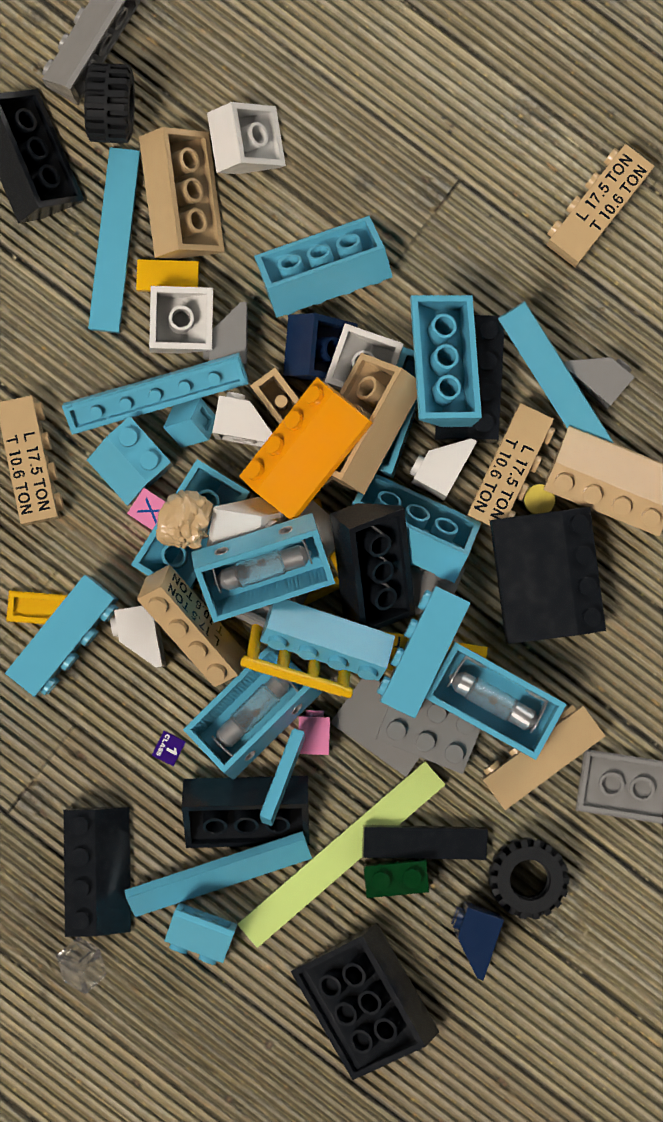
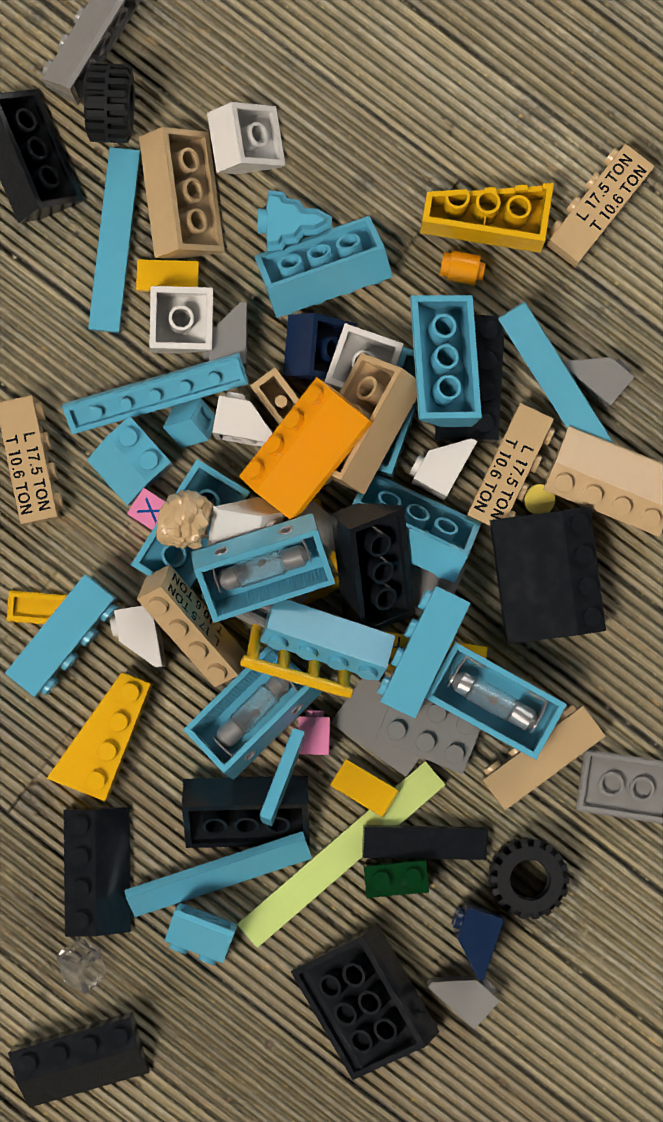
(79, 1060): none -> black slope
(102, 743): none -> yellow wedge
(168, 748): dark purple sticker -> none
(287, 221): none -> medium azure rock
(364, 788): none -> yellow tile
(462, 267): none -> light orange brick
(466, 996): none -> light grey slope
(491, 216): none -> yellow wedge

